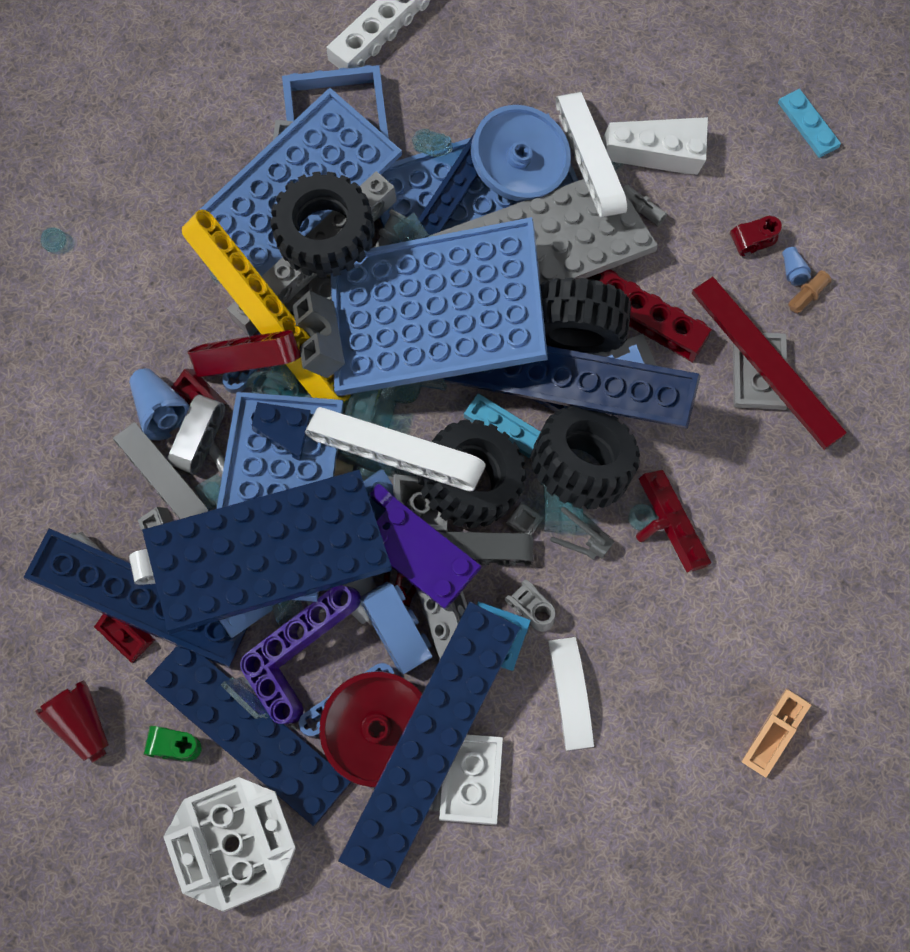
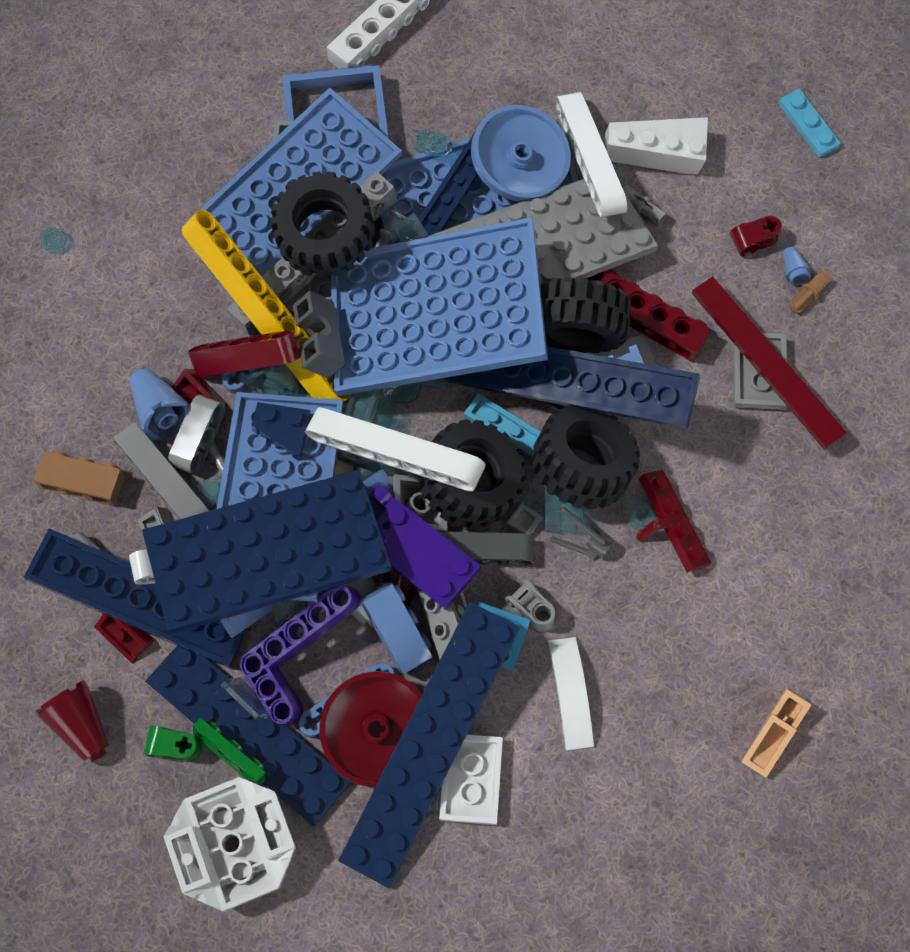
(79, 477): none -> medium nougat brick
(229, 751): none -> green plate

